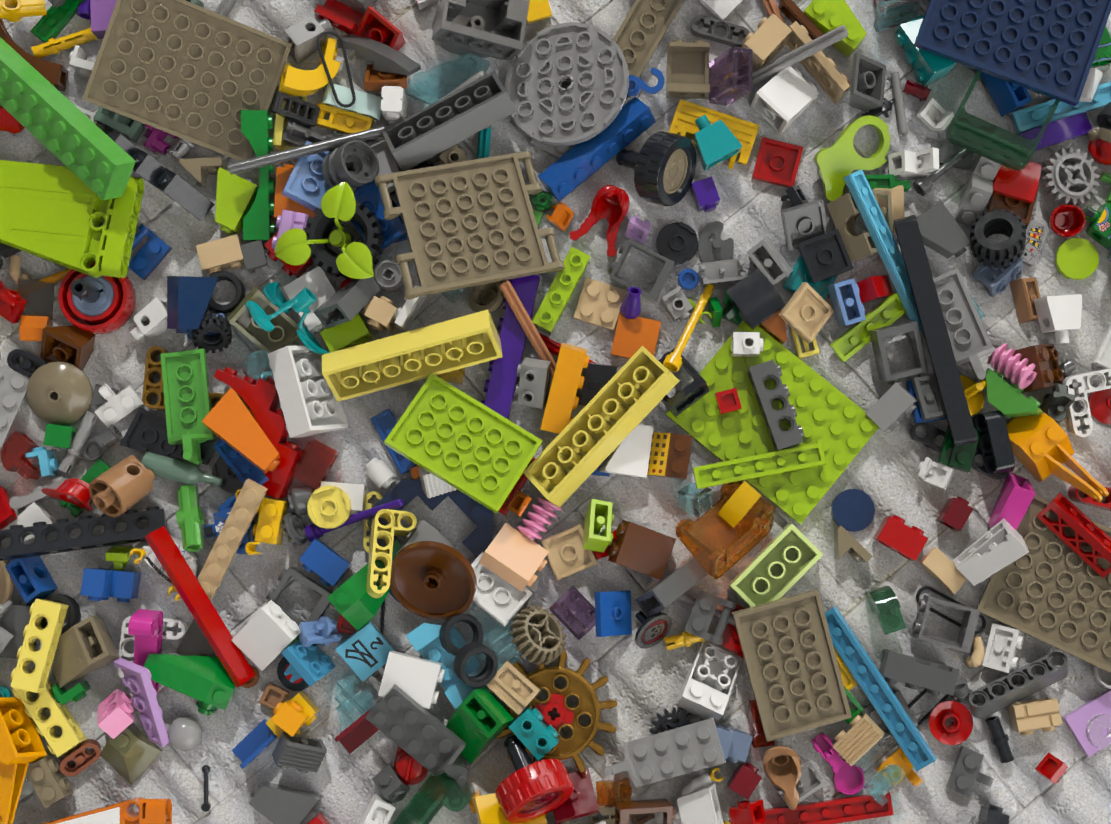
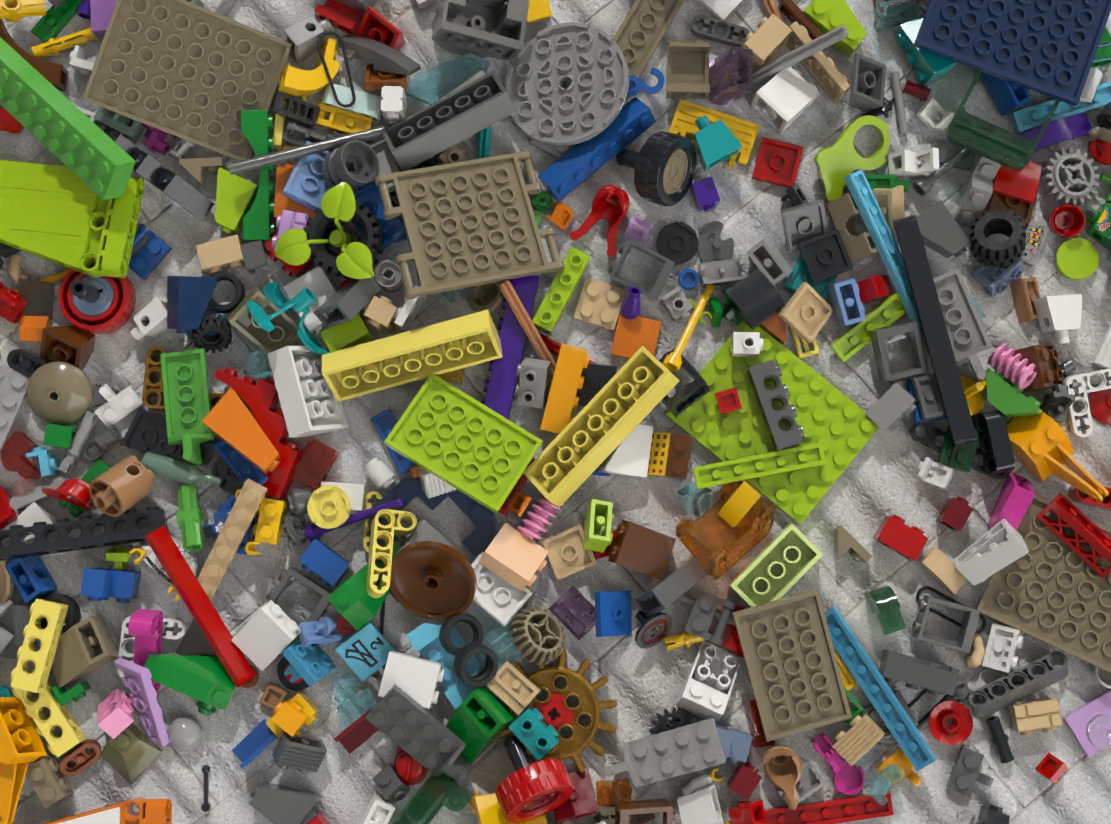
(853, 510): dark blue tile -> none

